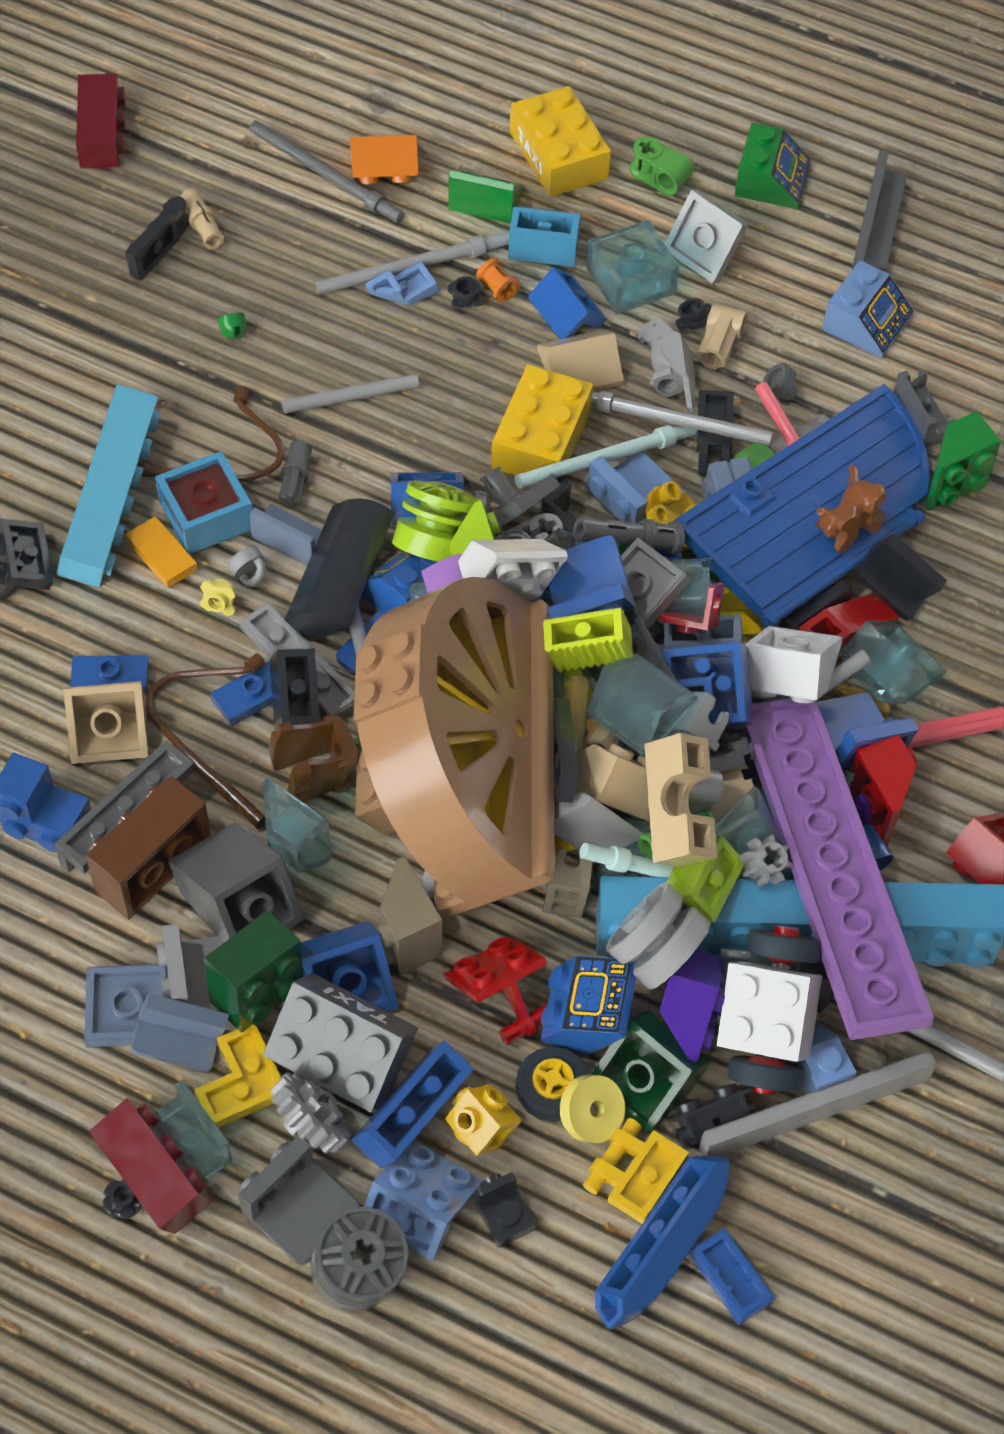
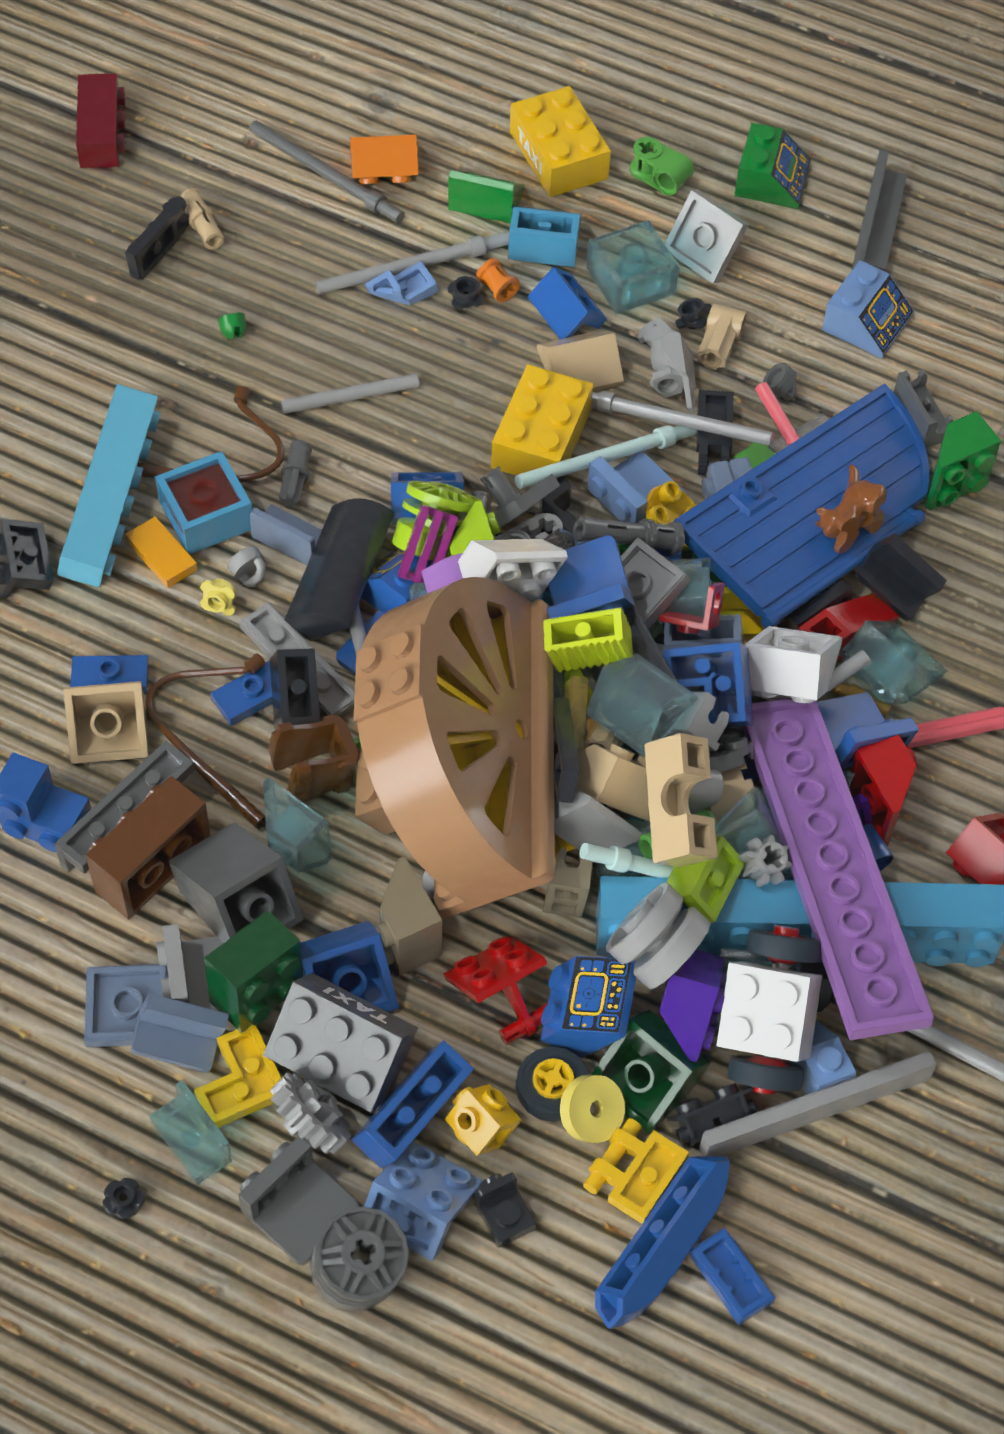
(152, 1165): dark red brick -> none
(448, 530): none -> magenta tile

